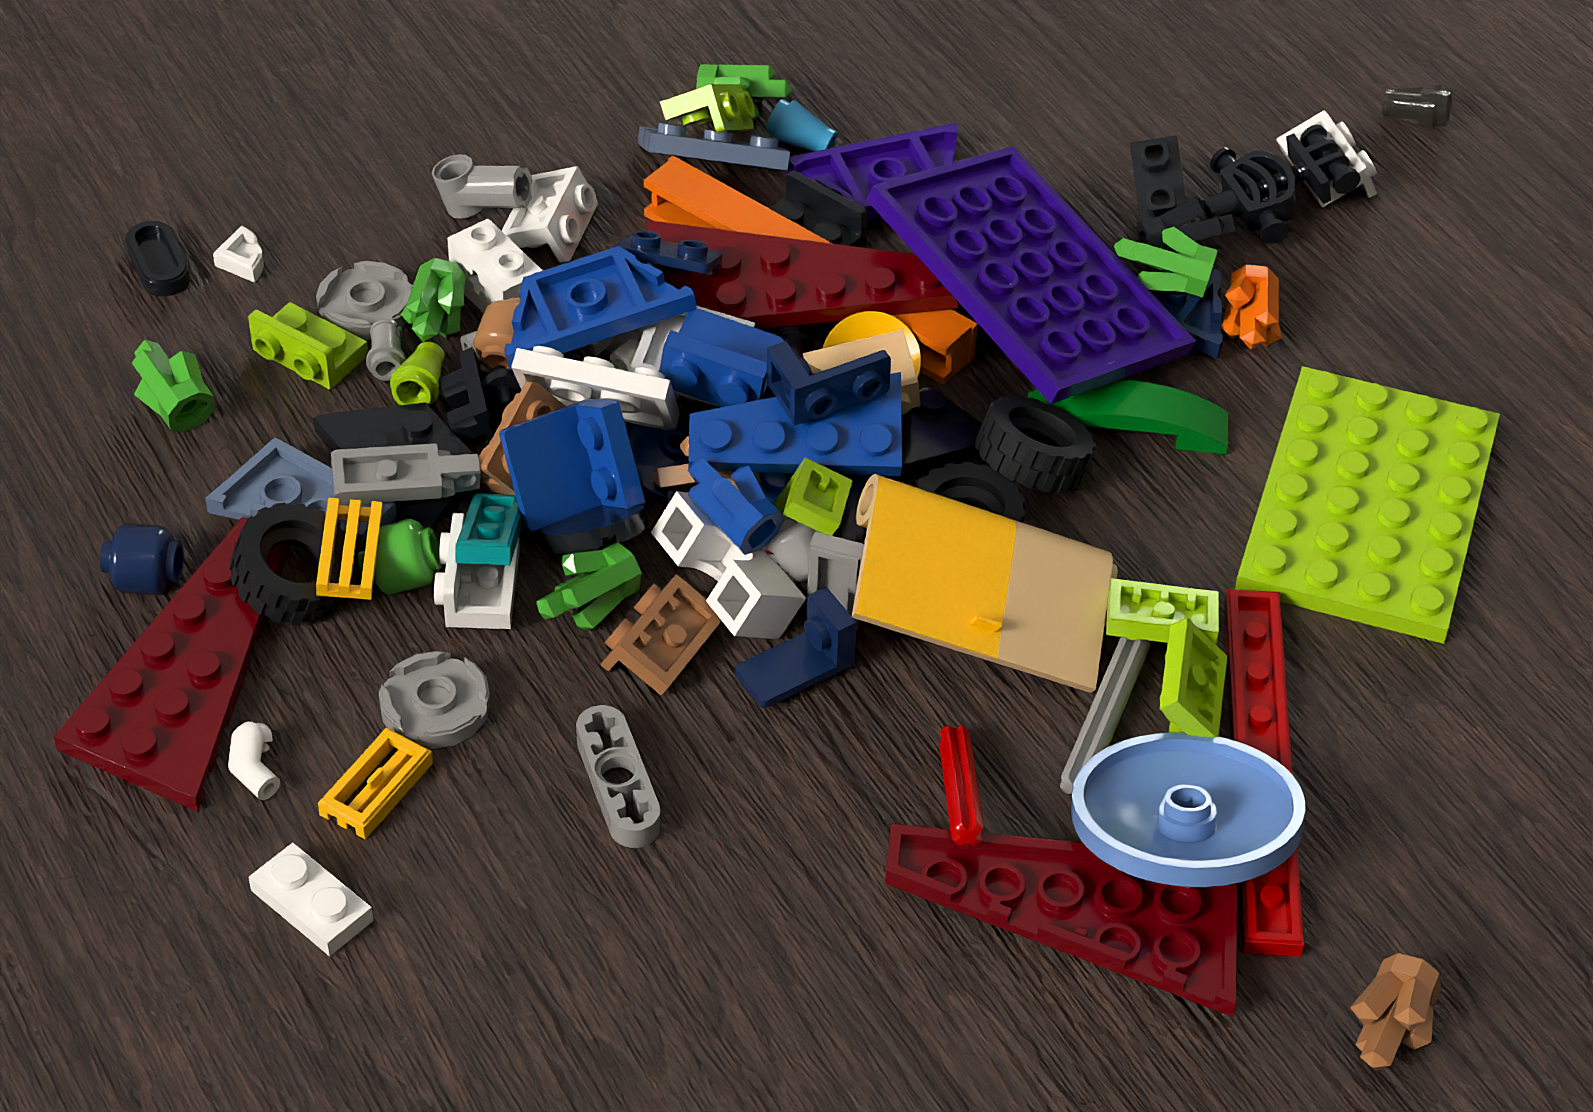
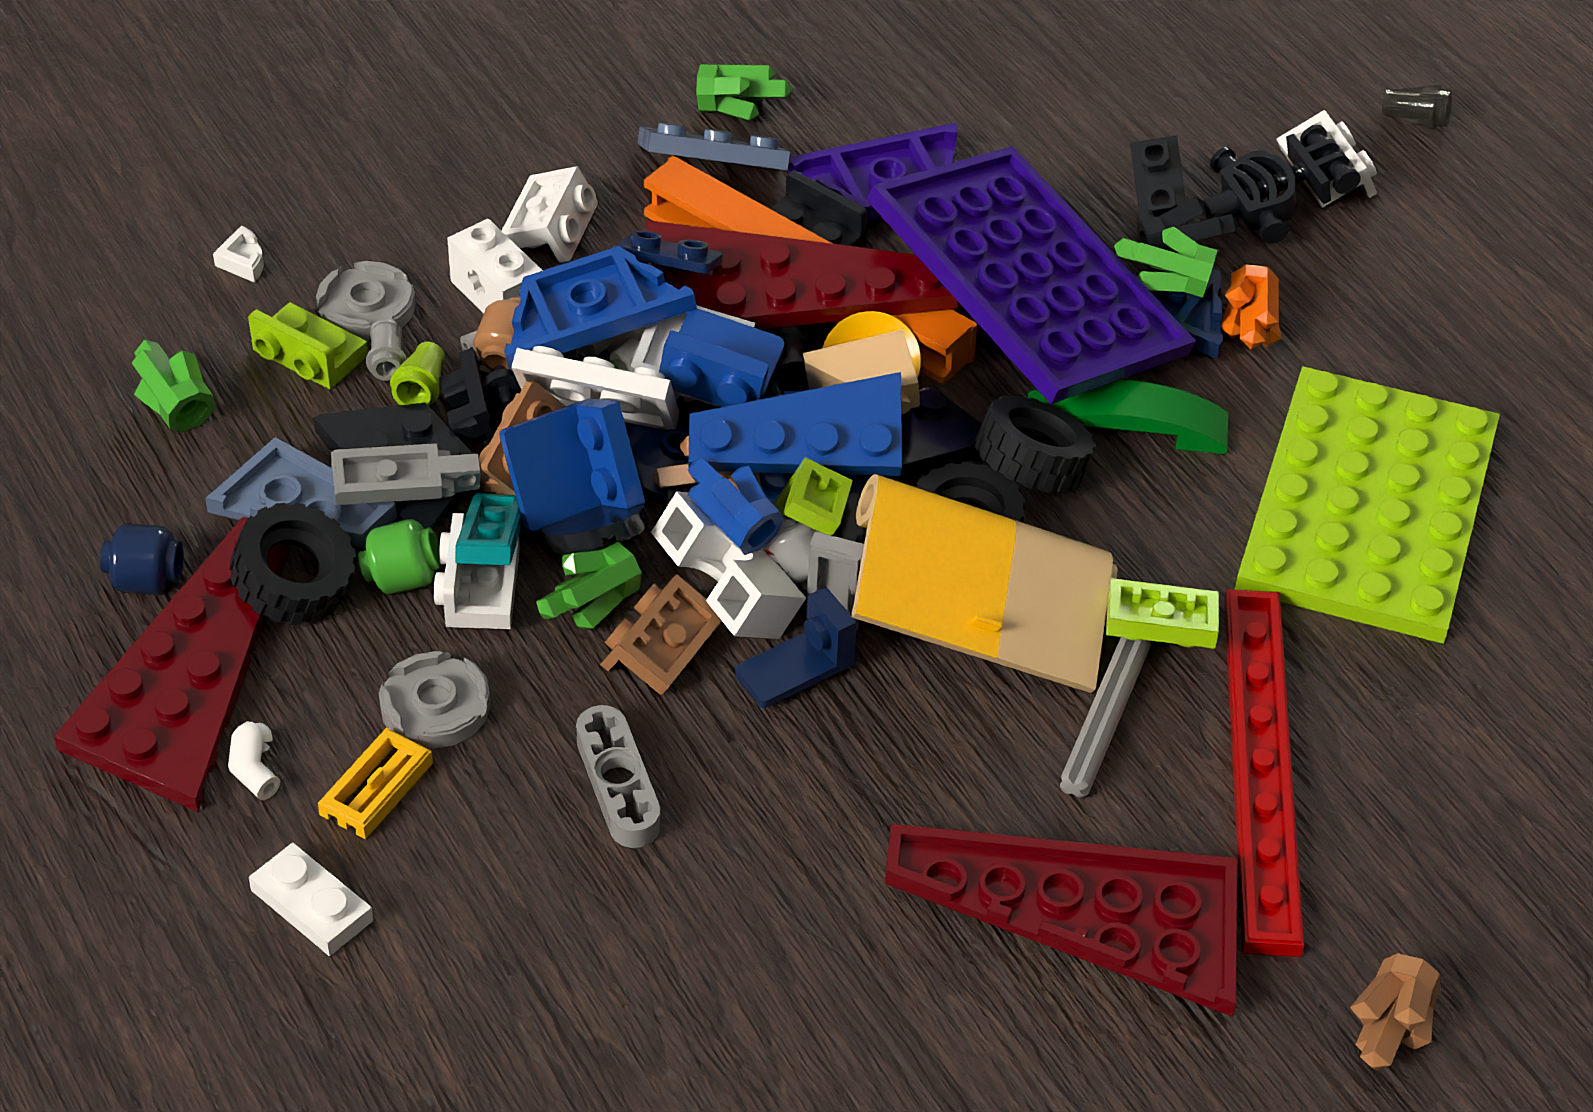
(158, 258): black tile -> none
(353, 515): yellow tile -> none
(436, 299): bright green rock -> none
(471, 188): light grey piece -> none
(719, 104): lime bracket -> none
(799, 127): dark azure cone -> none
(817, 395): dark blue bracket -> none
(961, 786): red axle -> none
(1188, 809): medium blue dish -> none
(1192, 681): lime bracket -> none

